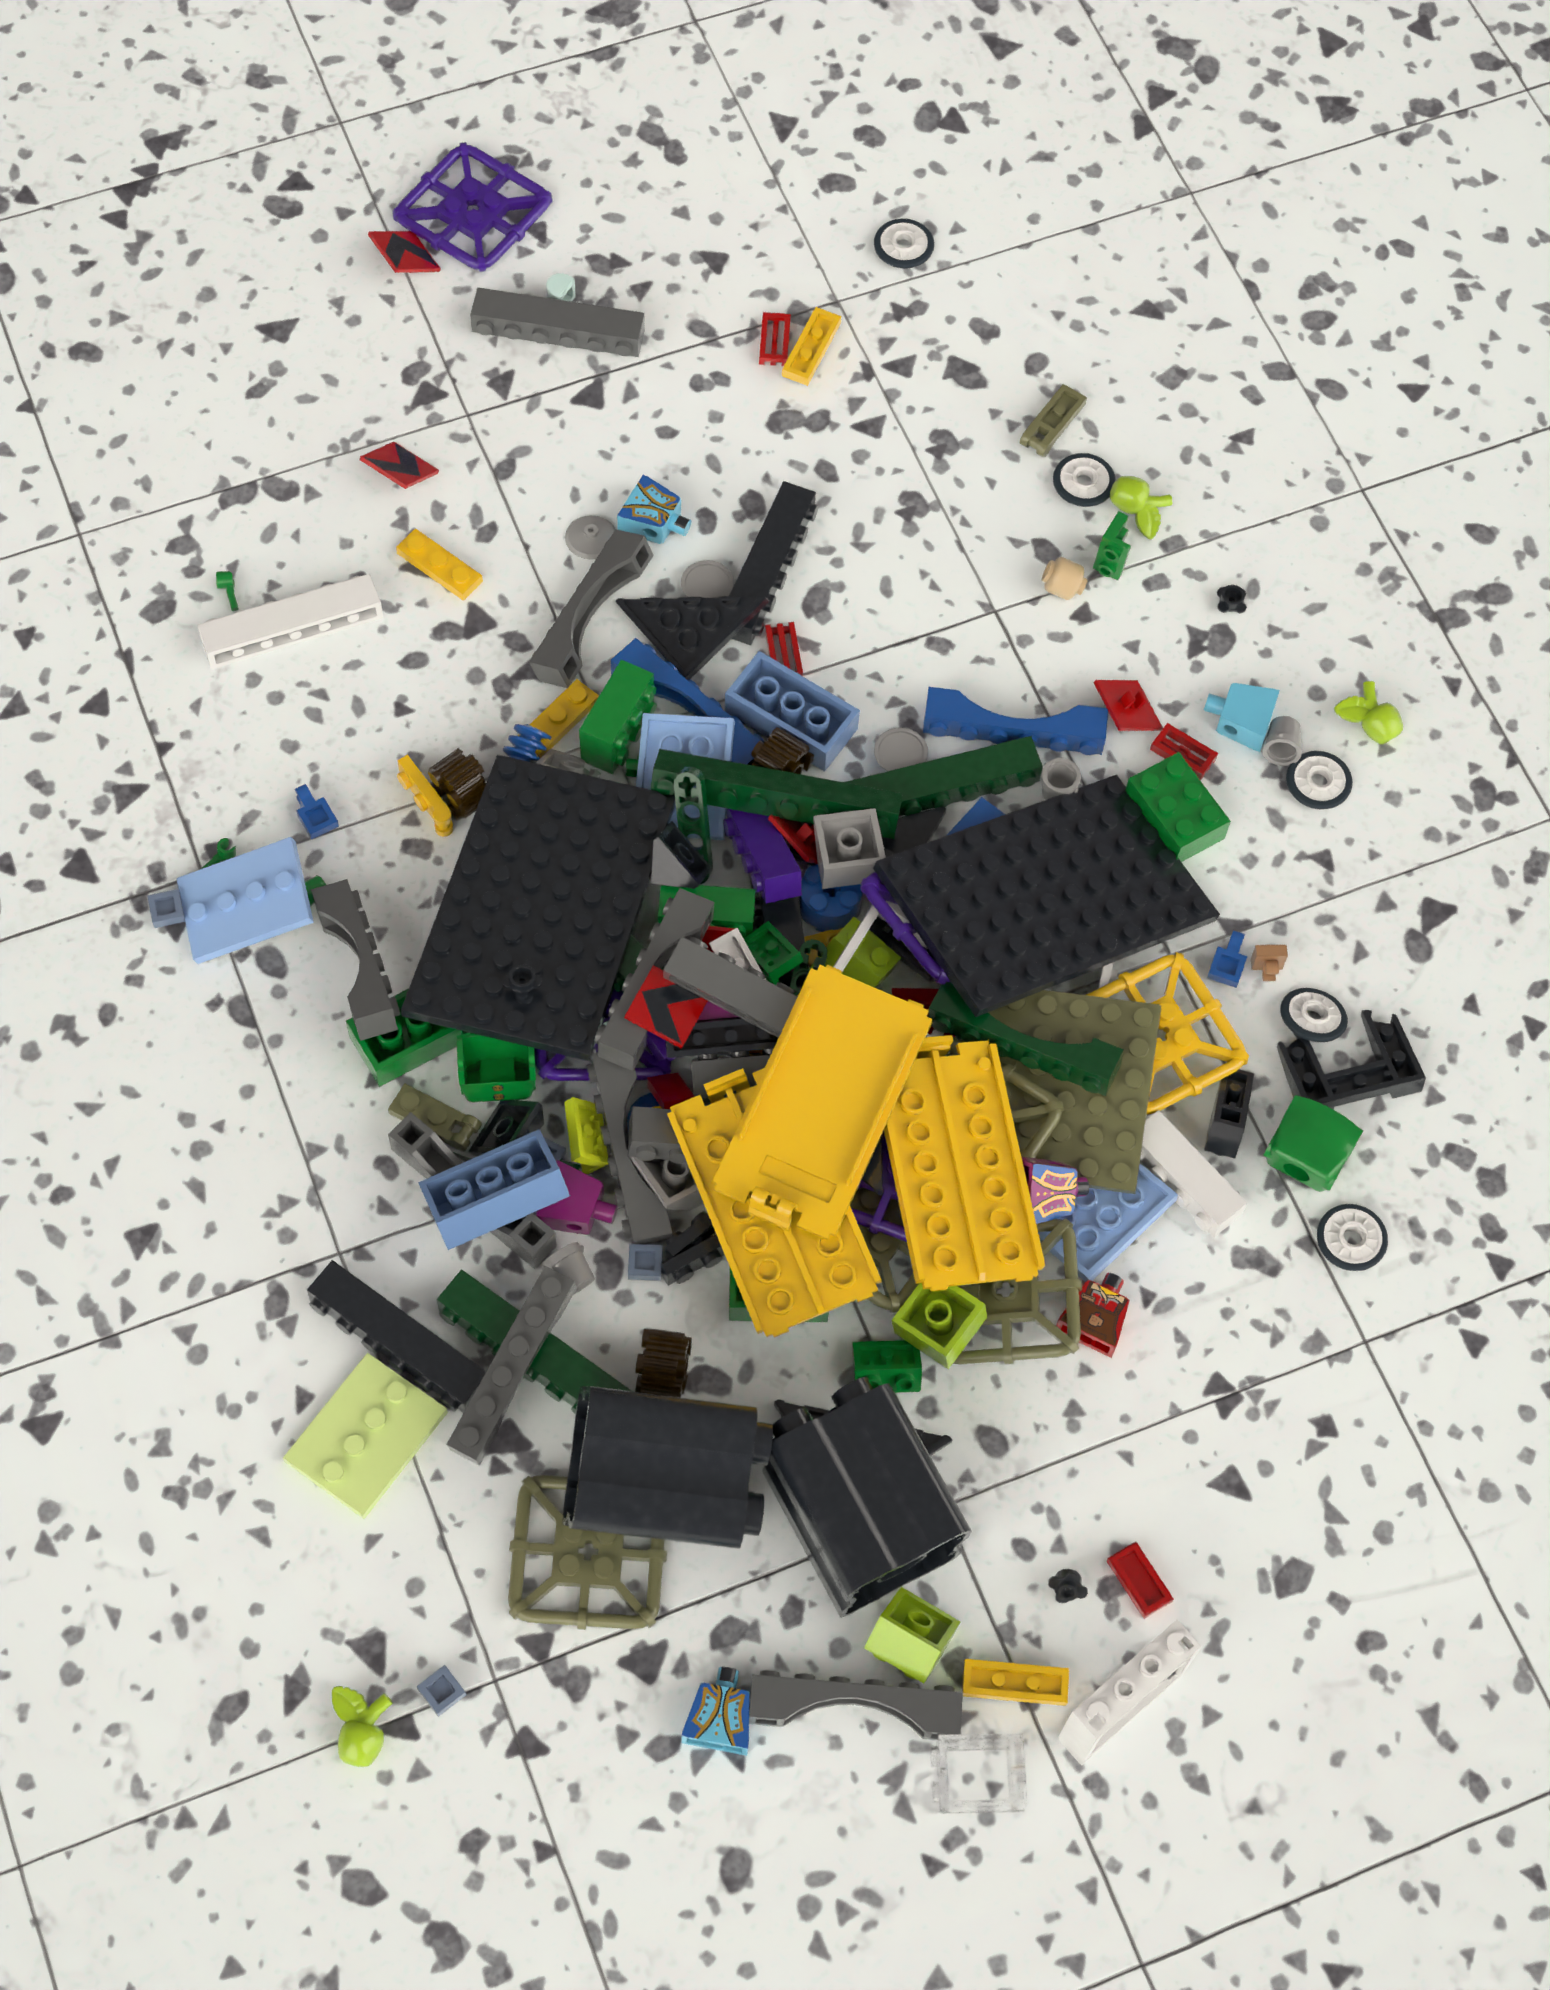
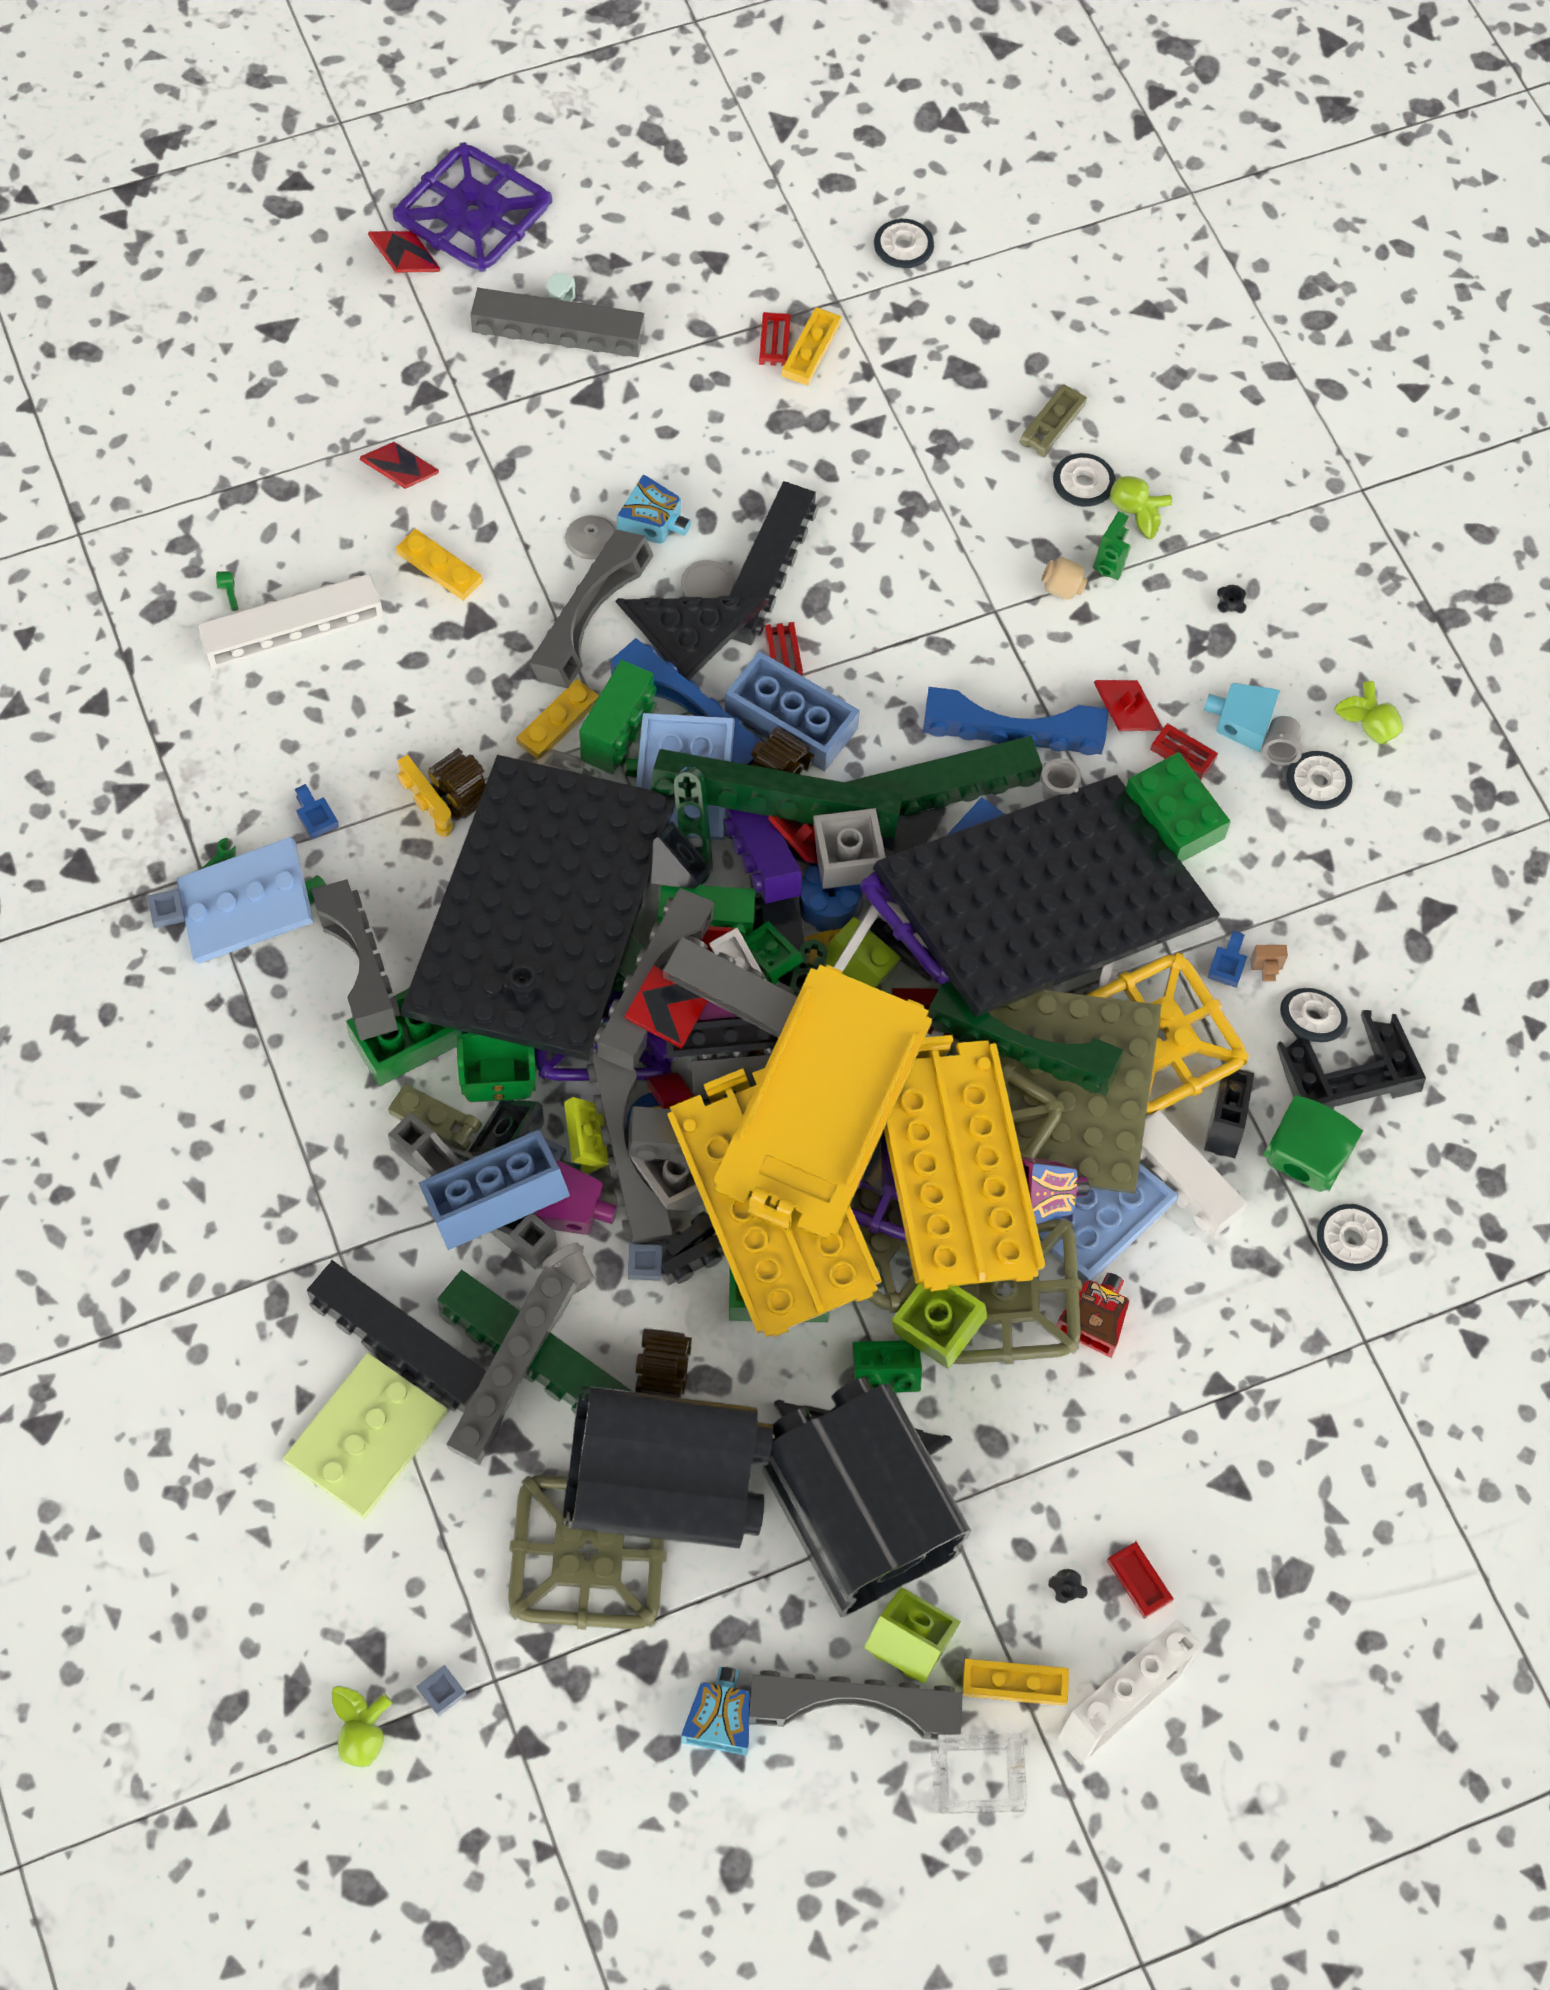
(526, 743): blue piece -> none
(900, 749): light grey piece -> none

